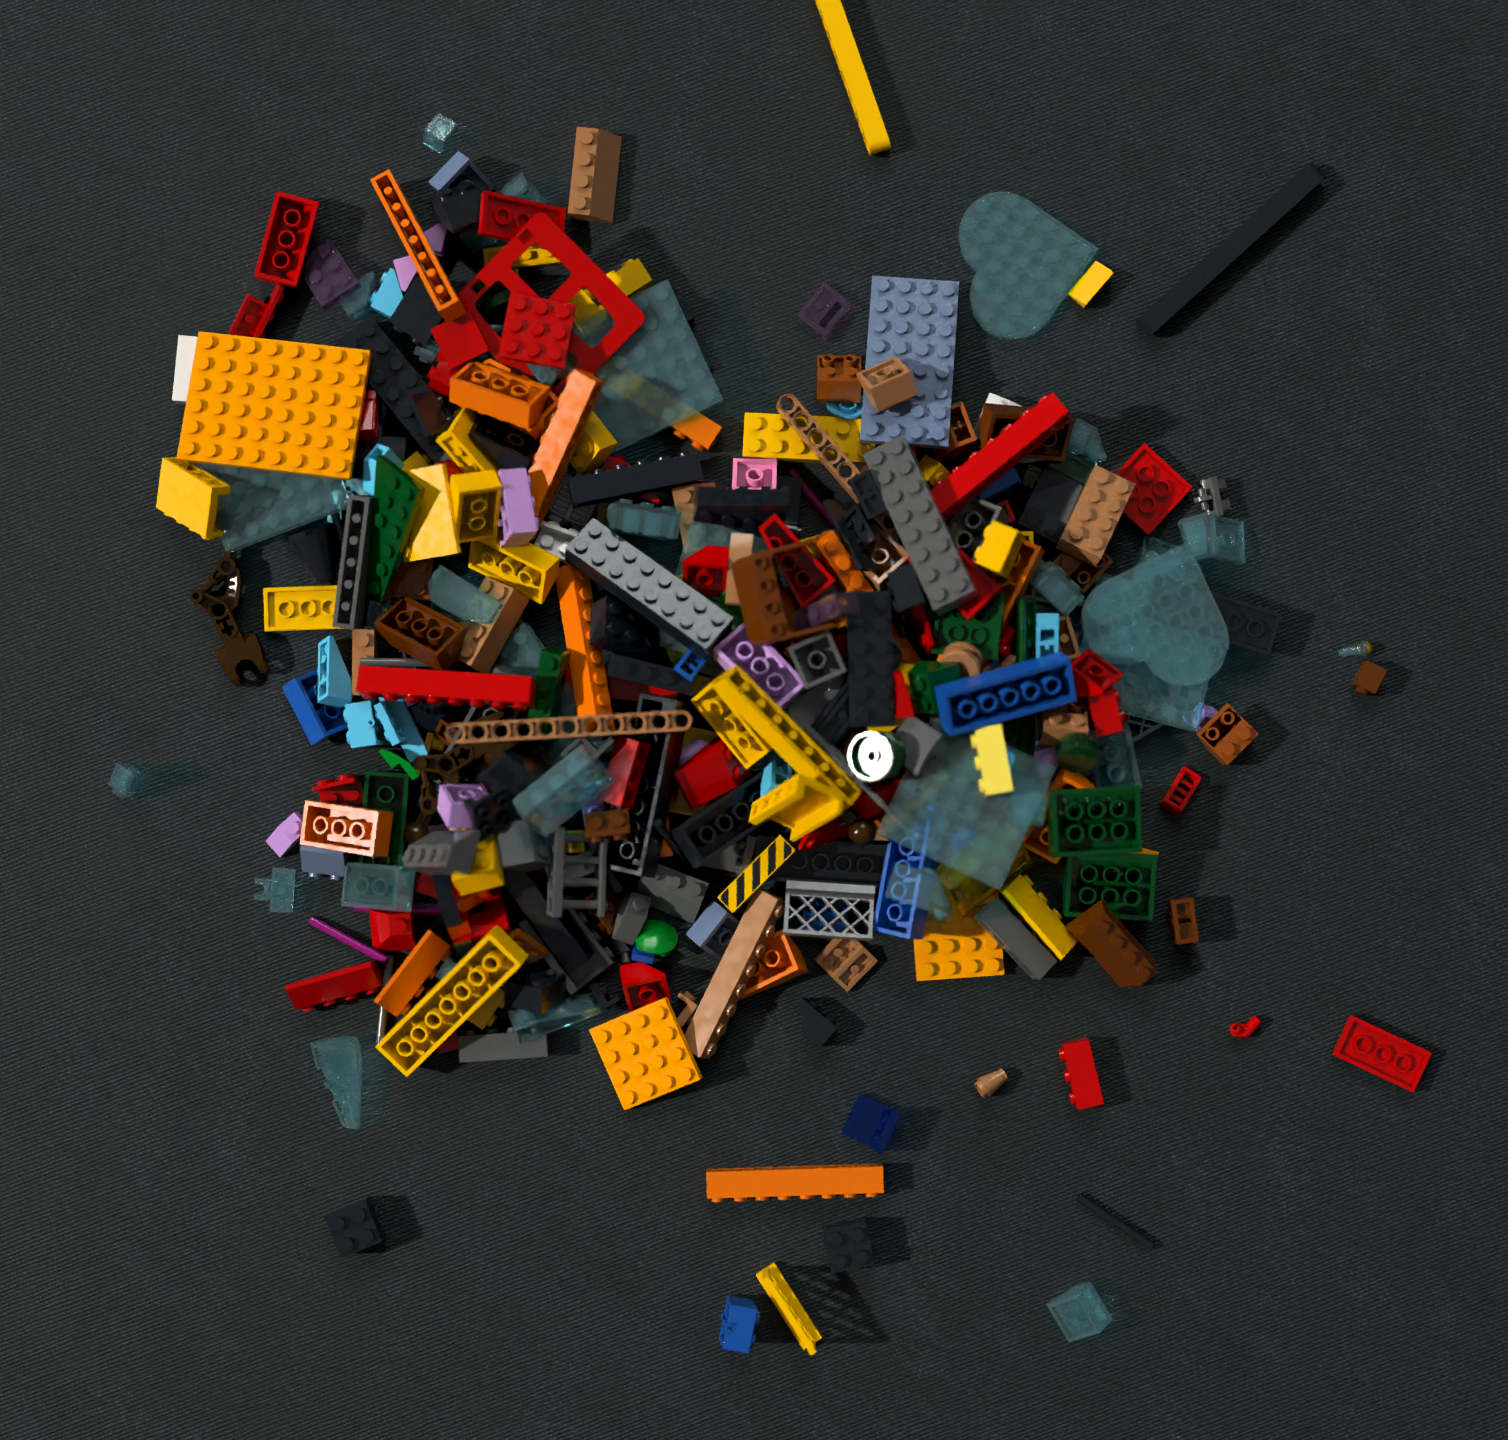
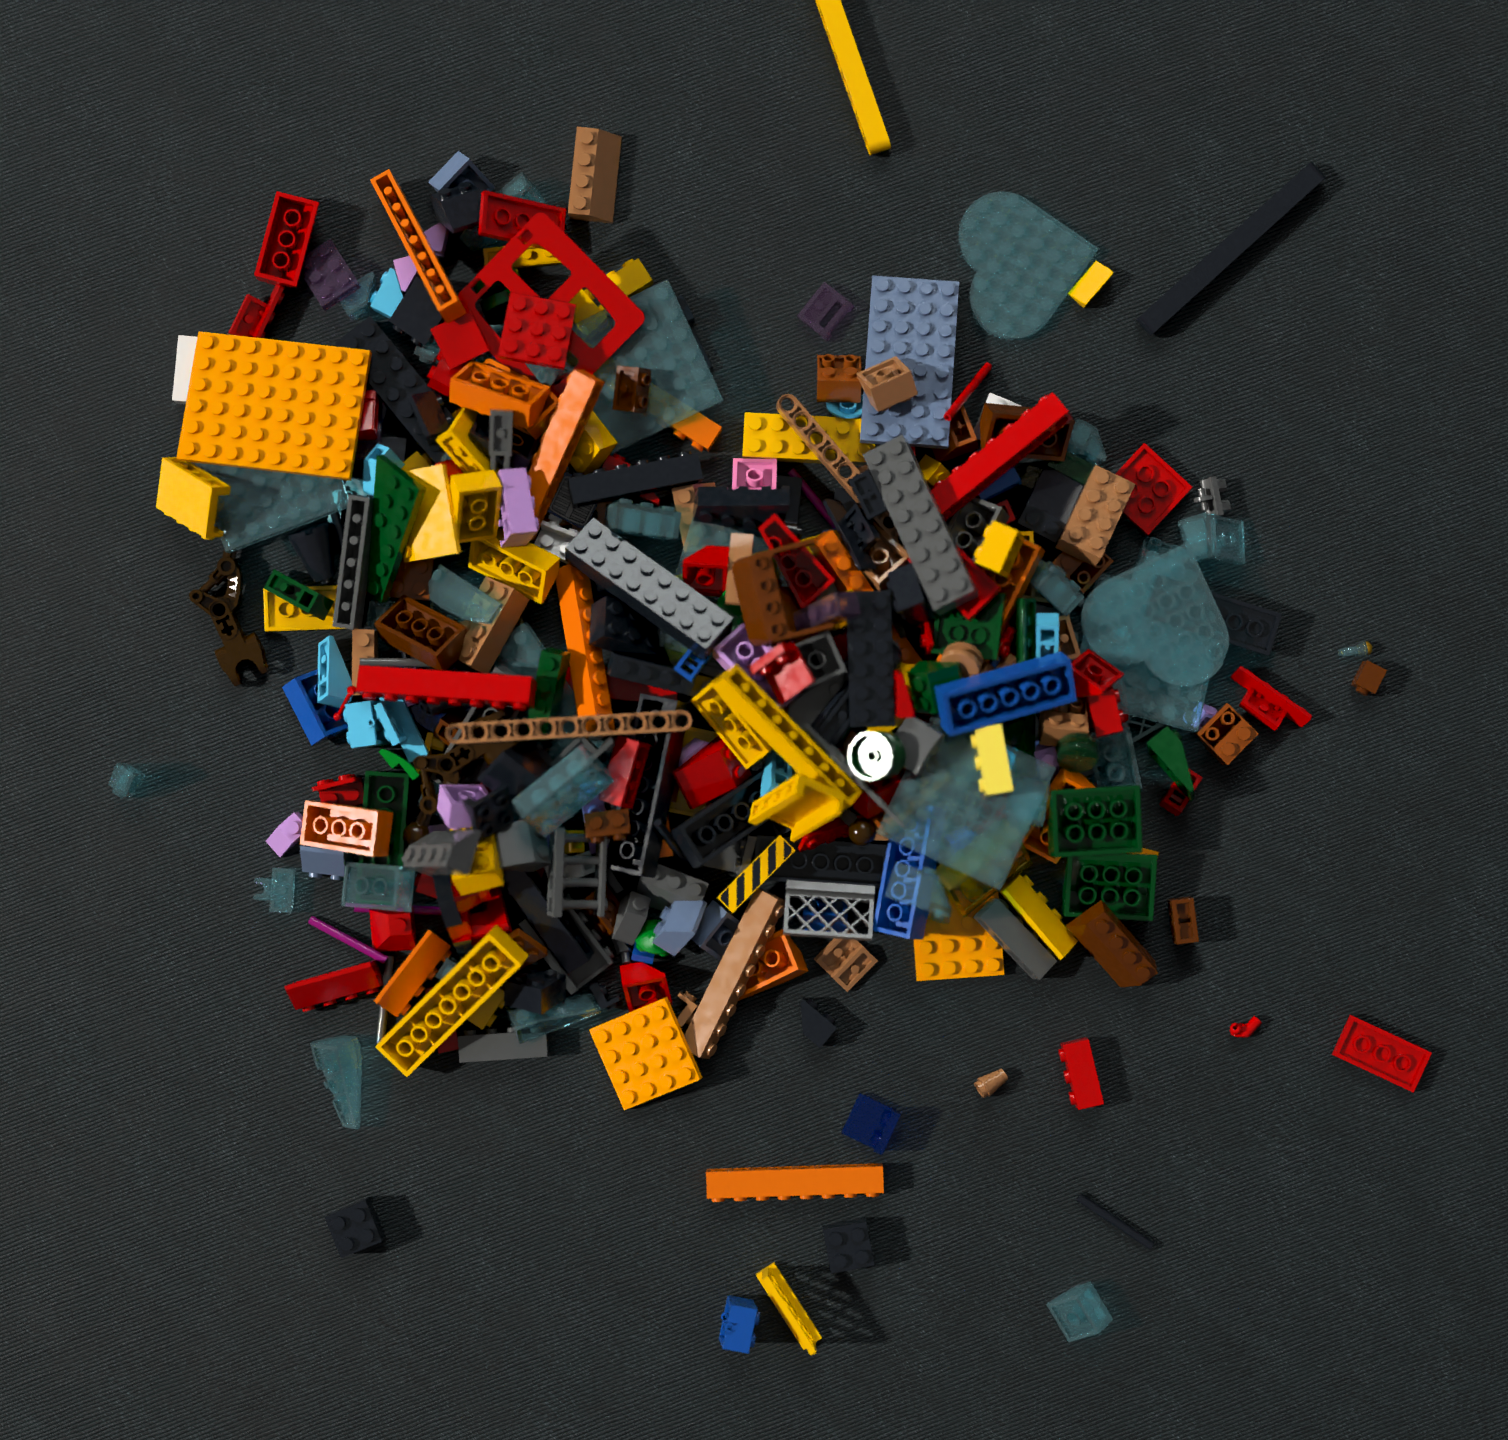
(298, 595): none -> dark green slope
(351, 690): none -> red hinge
(438, 132): clear light blue bracket -> none
(500, 437): none -> dark grey hinge
(631, 389): none -> reddish brown bracket
(678, 925): none -> sand blue slope
(784, 671): none -> bracket
(966, 393): none -> red piece
(1169, 754): none -> dark green slope
(1266, 702): none -> red bracket

